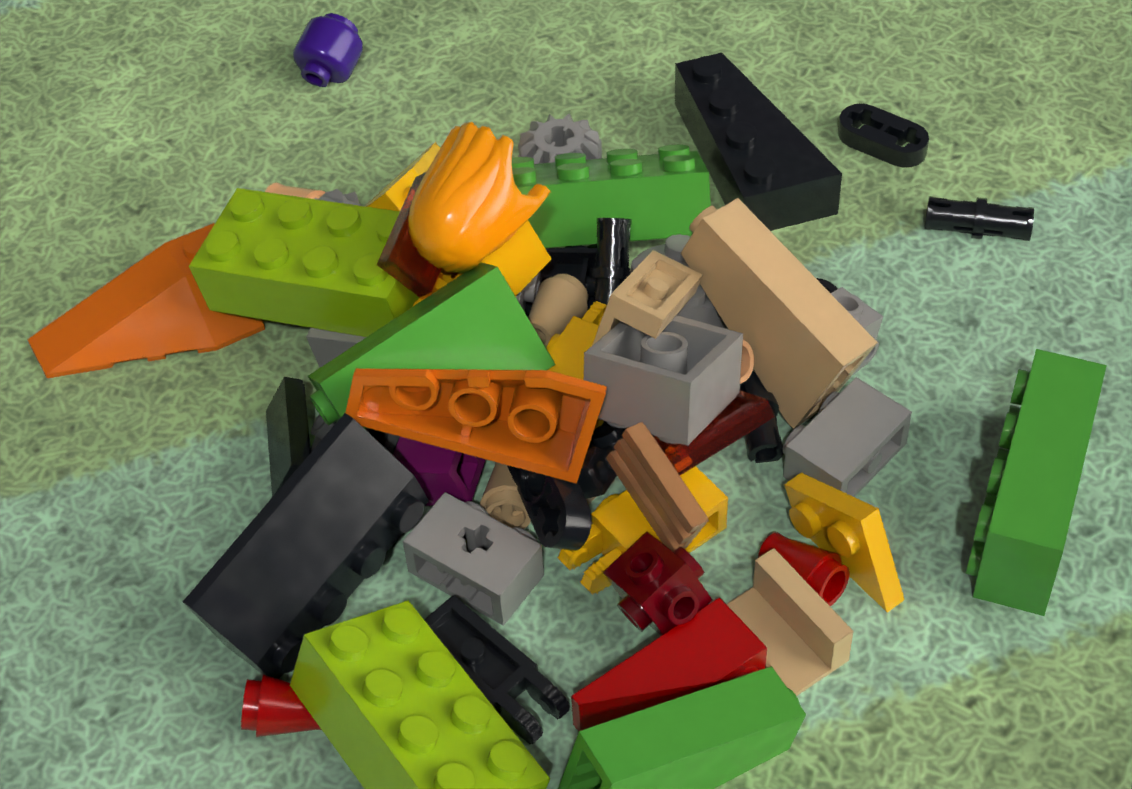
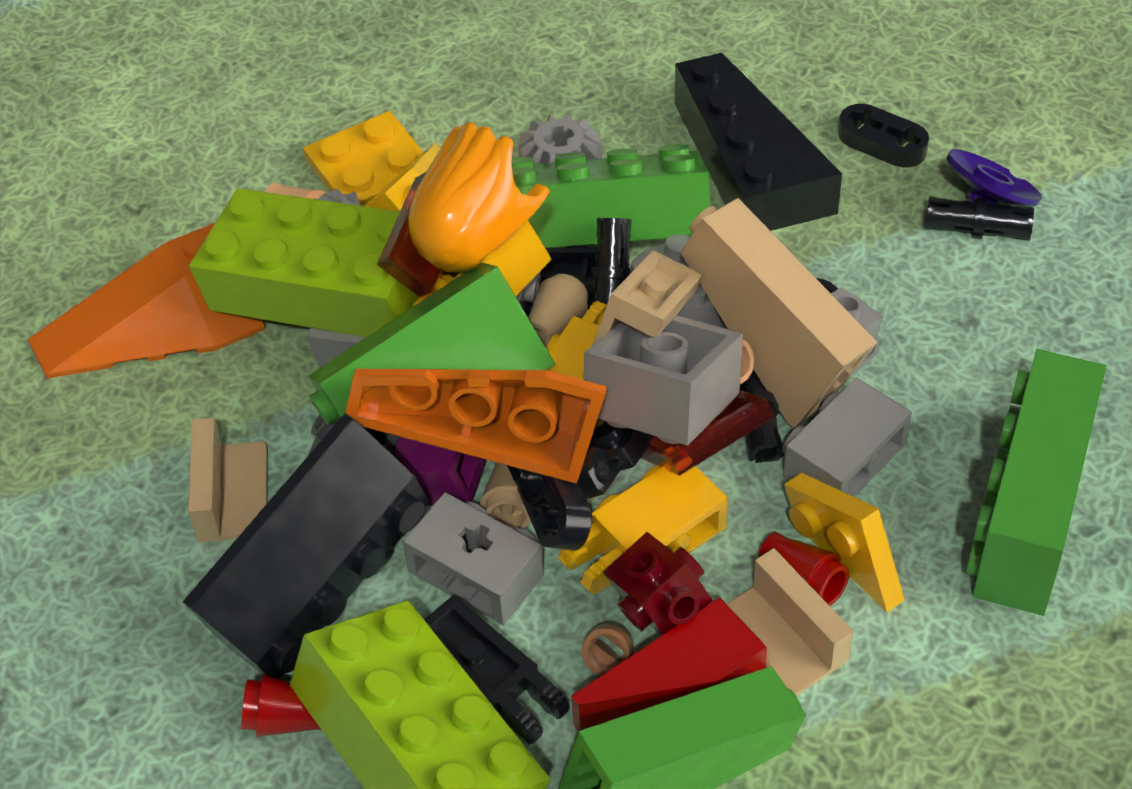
(224, 483): none -> tan panel
(287, 431): black tile -> none
(328, 50): dark purple head -> none
(363, 156): none -> yellow plate
(600, 656): none -> medium nougat hinge
(657, 487): medium nougat tile -> none
(992, 180): none -> dark purple dish

